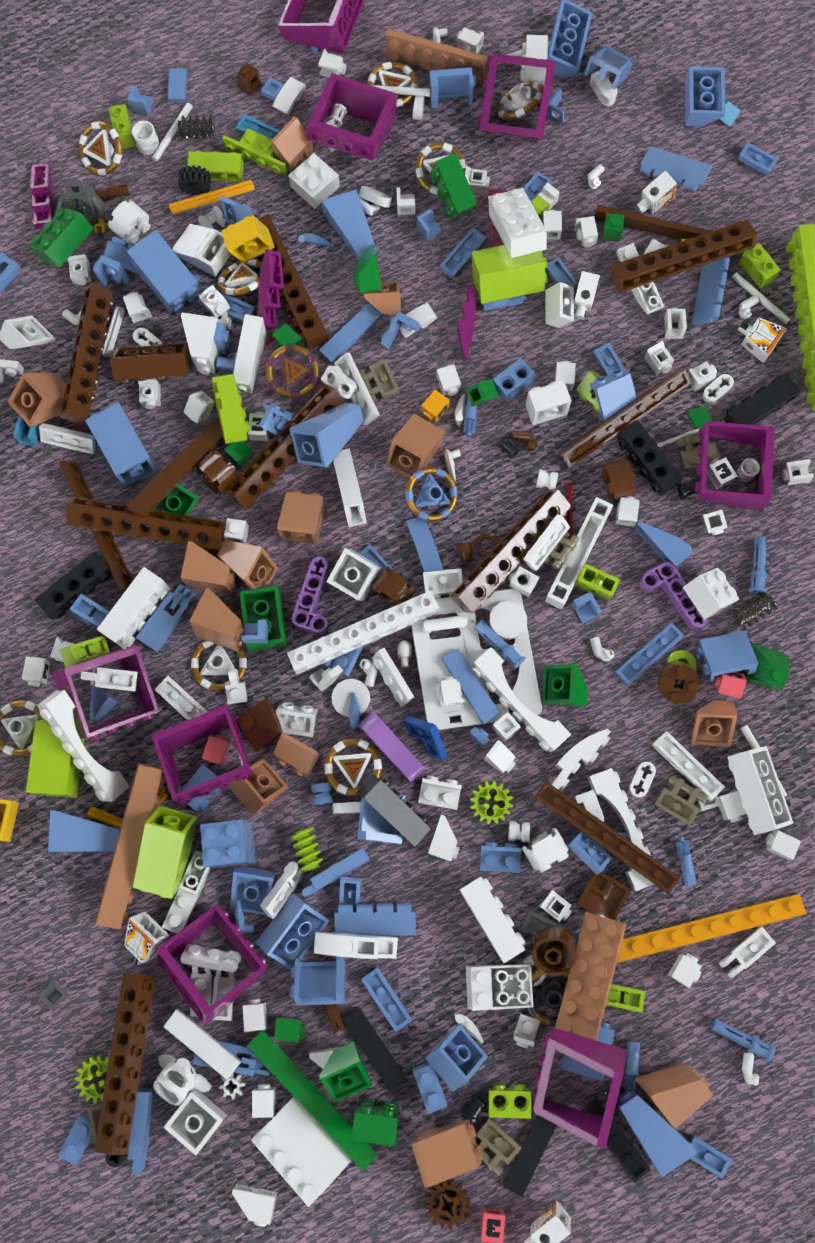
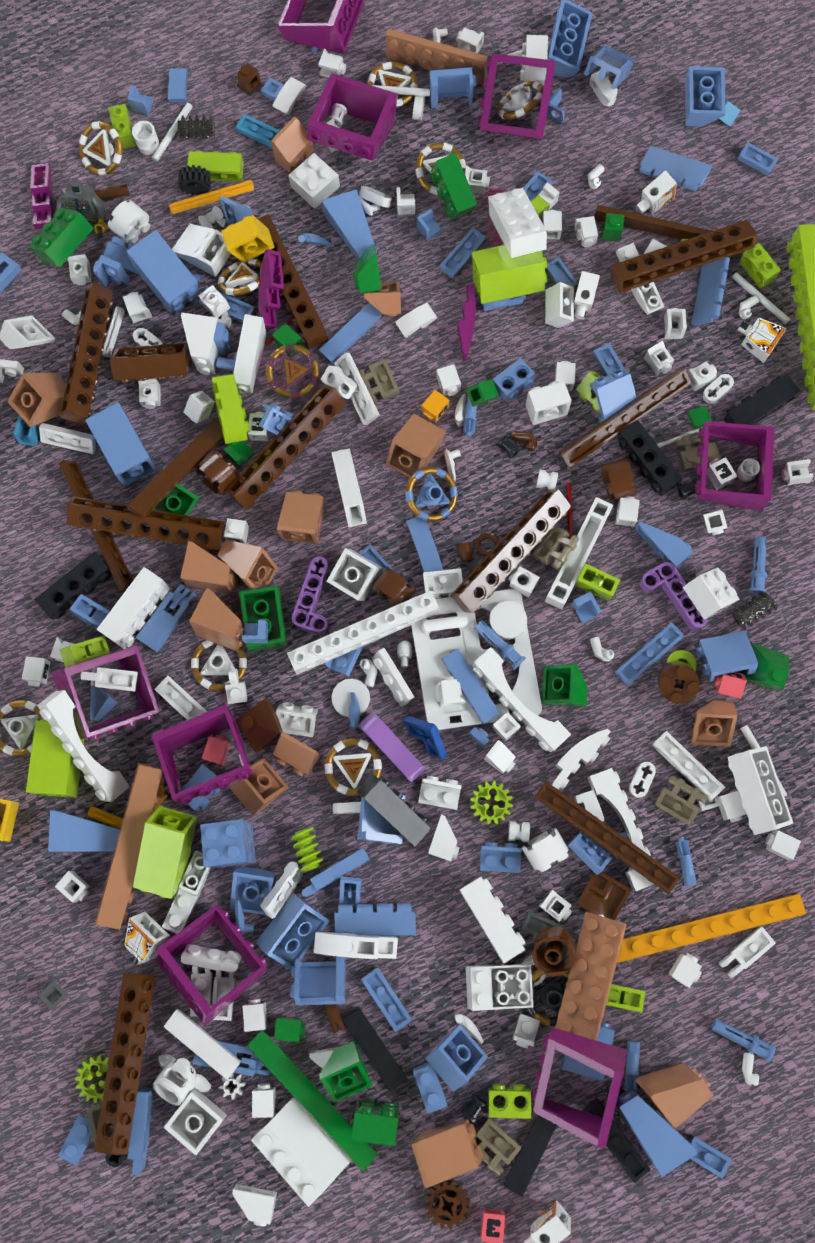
(66, 886): none -> white brick
(257, 148): lime bracket -> none
(321, 794): medium blue wheel -> none
(324, 435): medium blue slope -> none
(324, 679): white bracket -> none
(397, 321): medium blue bracket -> none
(546, 542): white plate -> none

